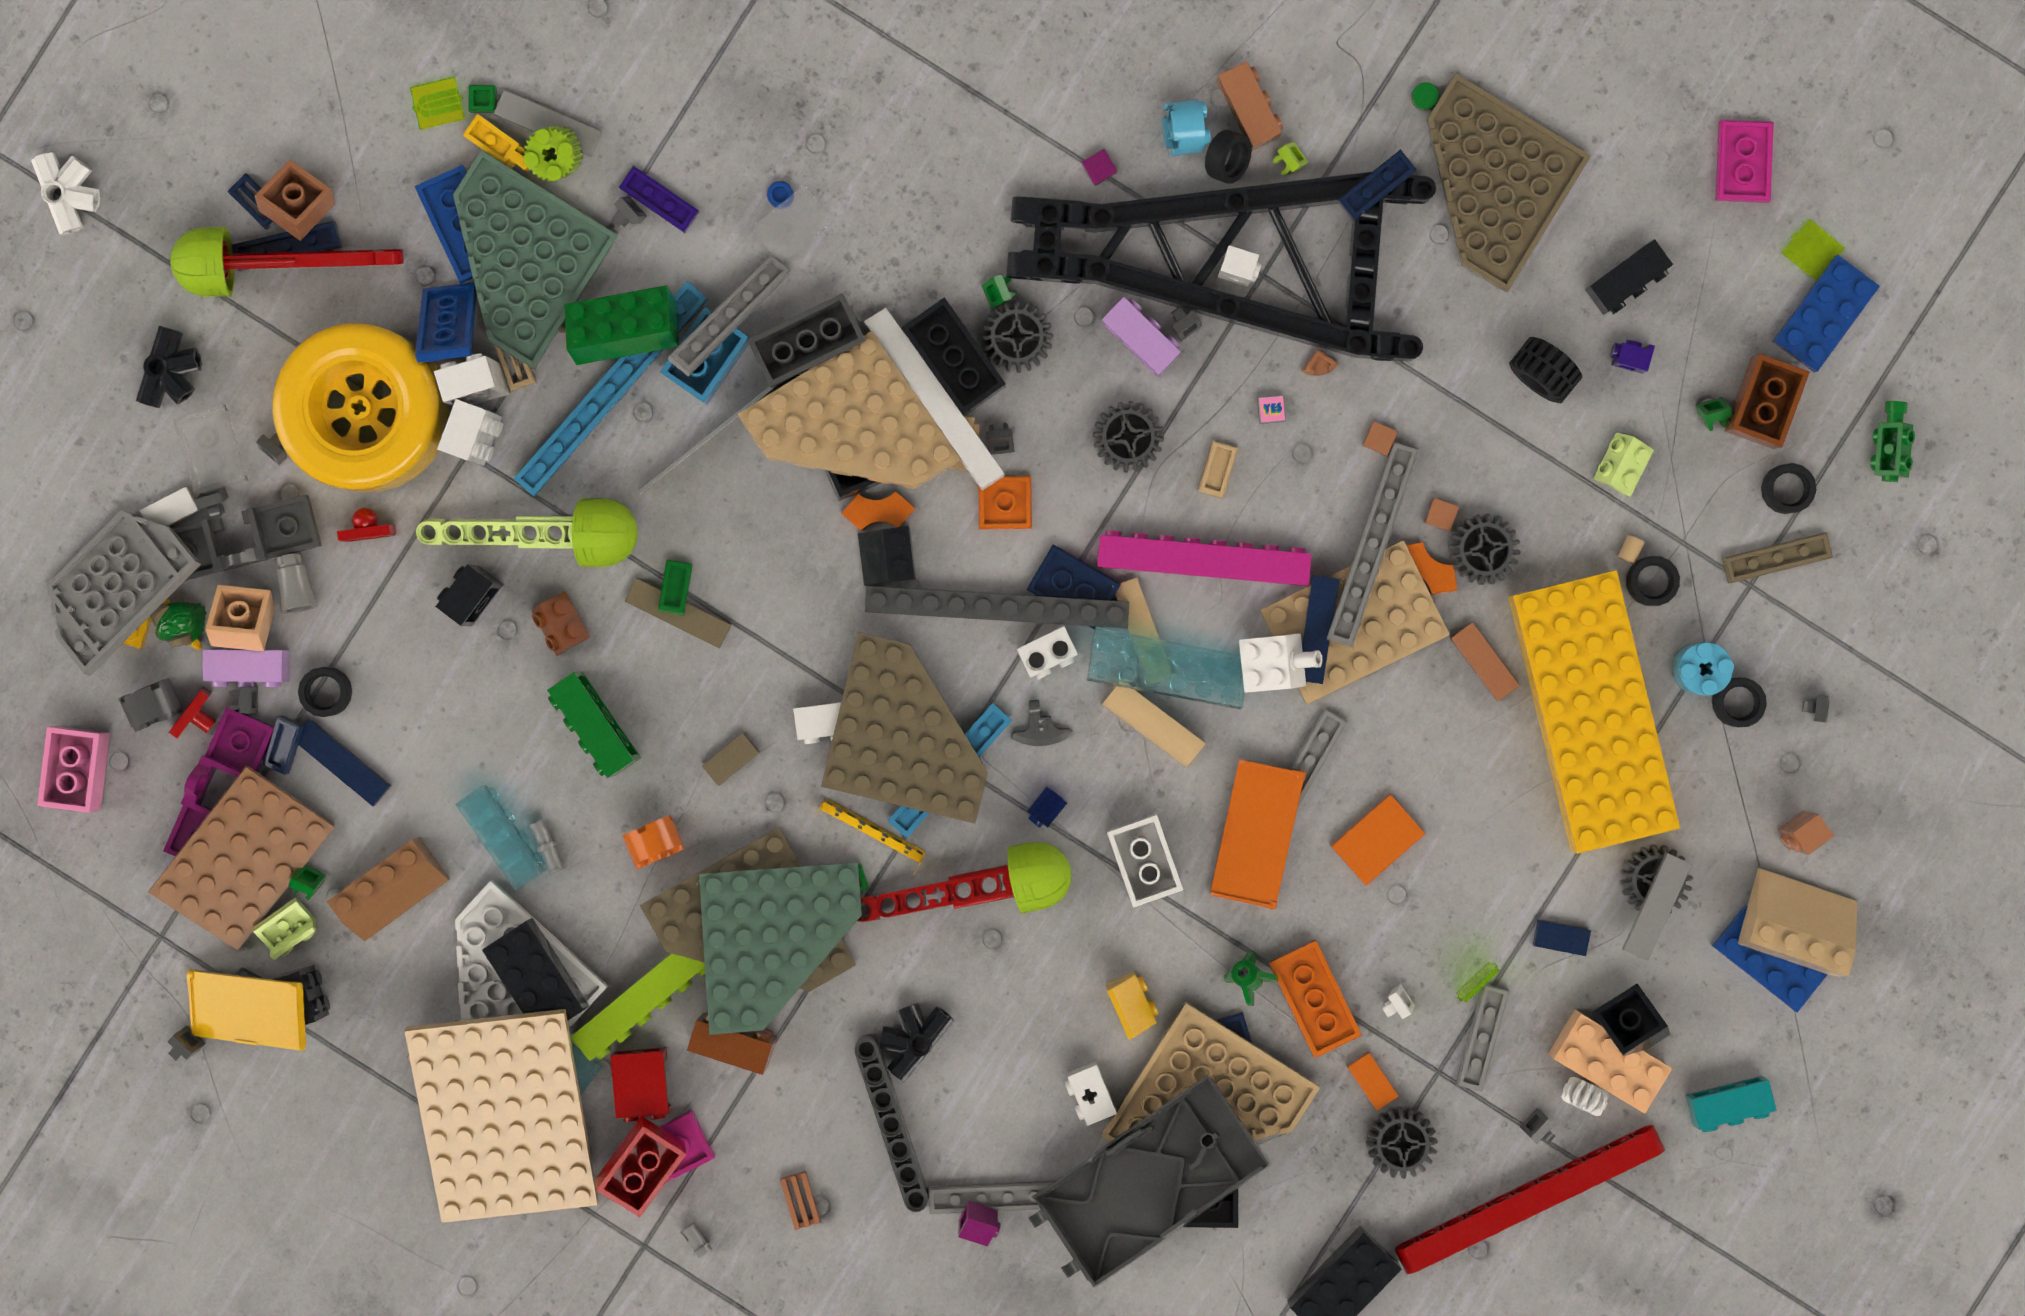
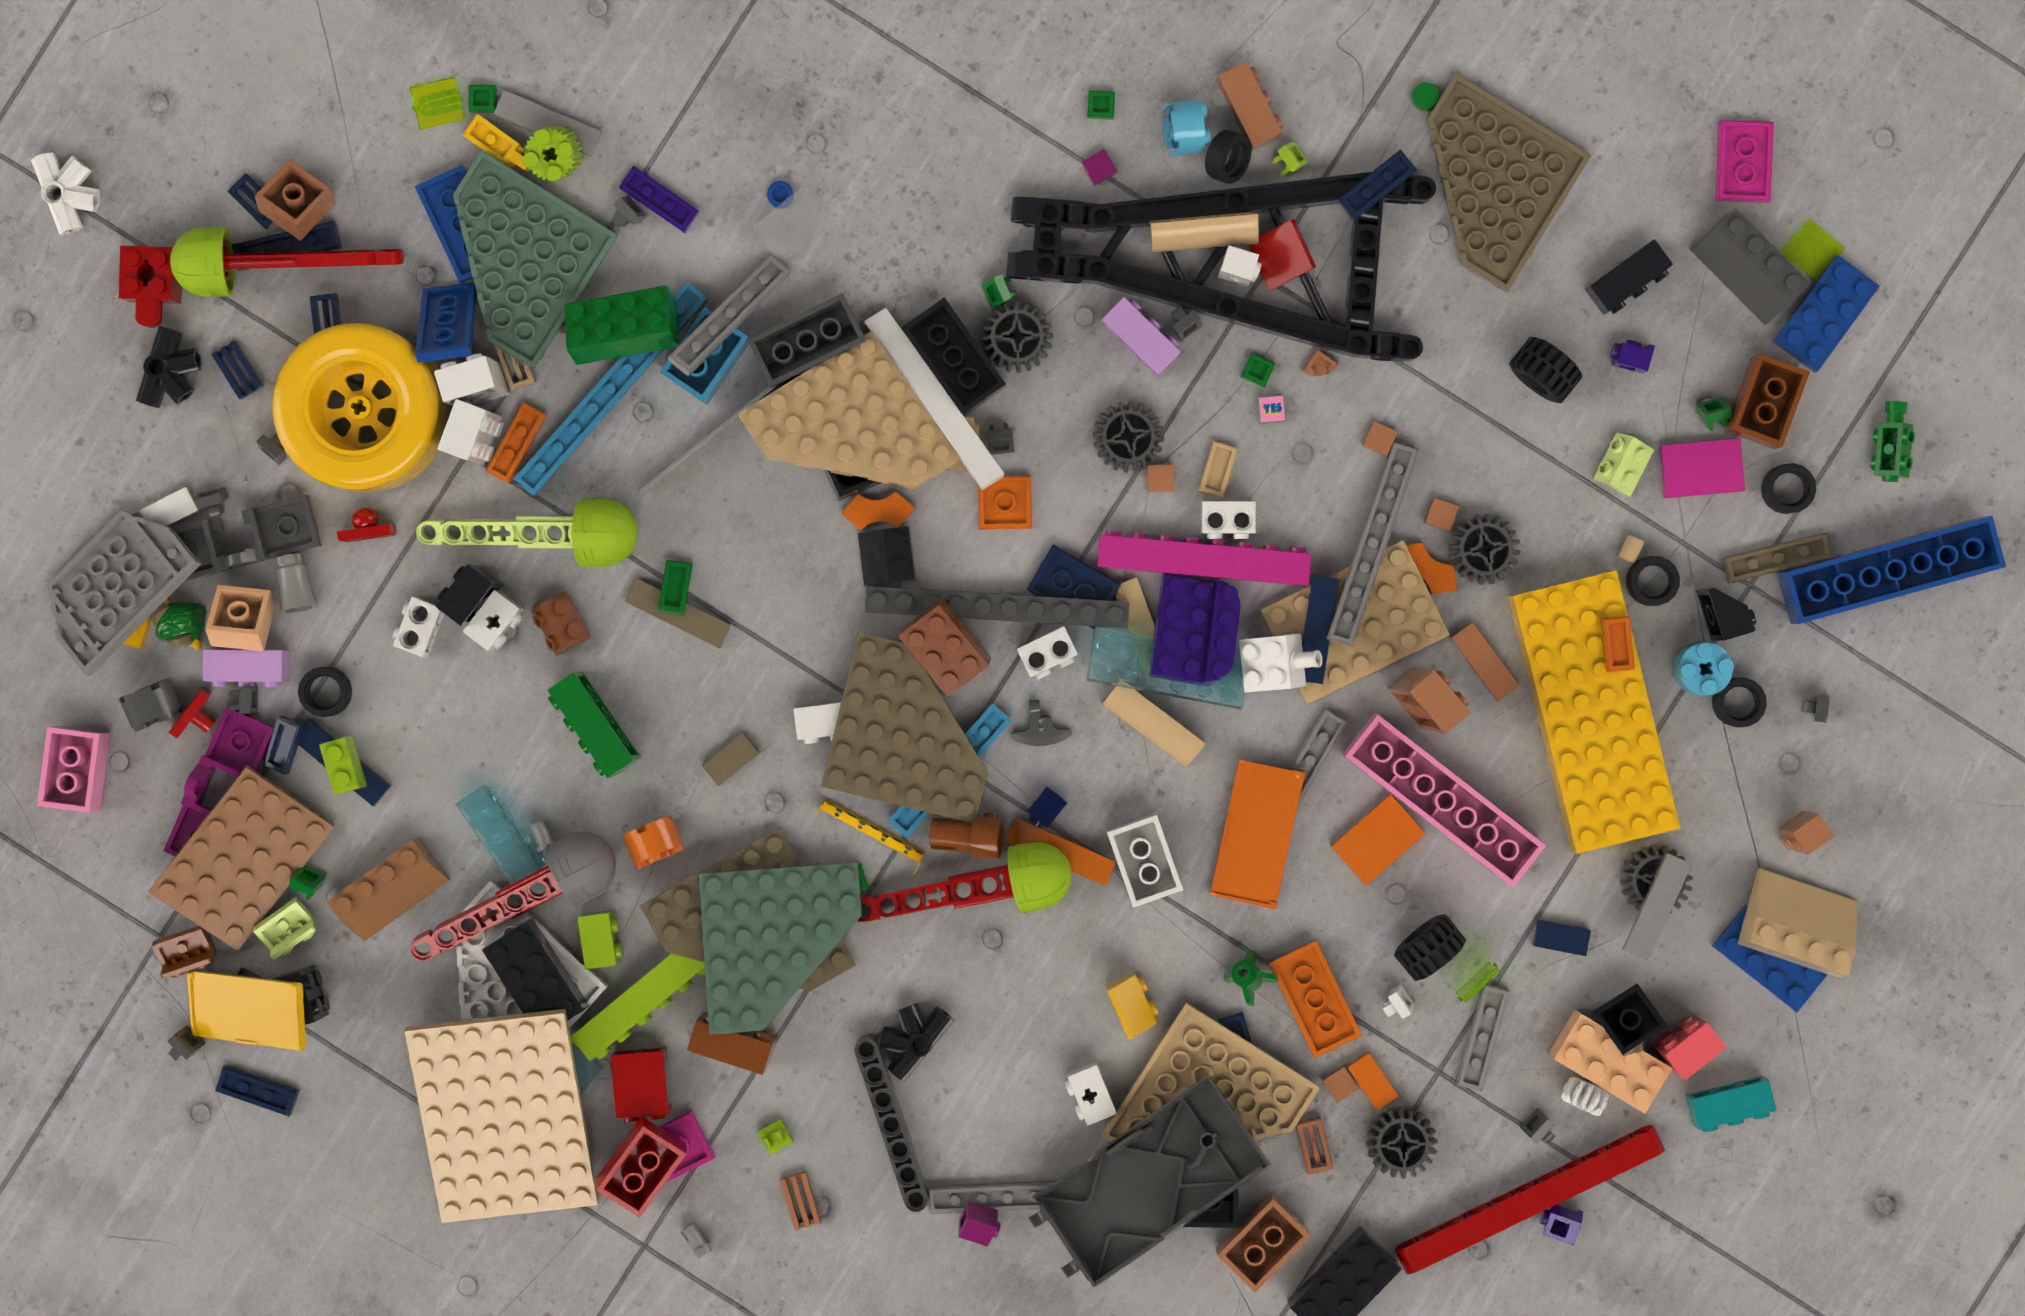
(148, 282): none -> red brick
(184, 952): none -> dark orange bracket
(225, 351): none -> dark blue tile
(257, 1090): none -> dark blue tile
(326, 314): none -> dark blue tile
(343, 765): none -> lime brick
(426, 629): none -> white brick
(481, 628): none -> white brick
(516, 442): none -> orange tile
(578, 866): none -> piece
(600, 939): none -> lime brick
(775, 1136): none -> lime tile
(944, 647): none -> dark orange brick
(980, 837): none -> dark orange piece
(1081, 859): none -> orange slope
(1101, 105): none -> green tile
(1160, 478): none -> nougat tile
(1195, 630): none -> dark purple plate
(1204, 232): none -> tan brick
(1228, 511): none -> white brick
(1257, 370): none -> green tile
(1262, 1242): none -> nougat brick
(1282, 255): none -> red tile
(1309, 1123): none -> nougat tile
(1340, 1084): none -> nougat tile
(1430, 699): none -> nougat brick
(1430, 947): none -> black tyre
(1443, 800): none -> bright pink brick
(1562, 1224): none -> dark purple brick
(1617, 644): none -> orange tile
(1689, 1046): none -> coral brick
(1702, 468): none -> dark pink tile
(1725, 615): none -> black slope
(1750, 266): none -> dark grey slope
(1891, 570): none -> blue brick

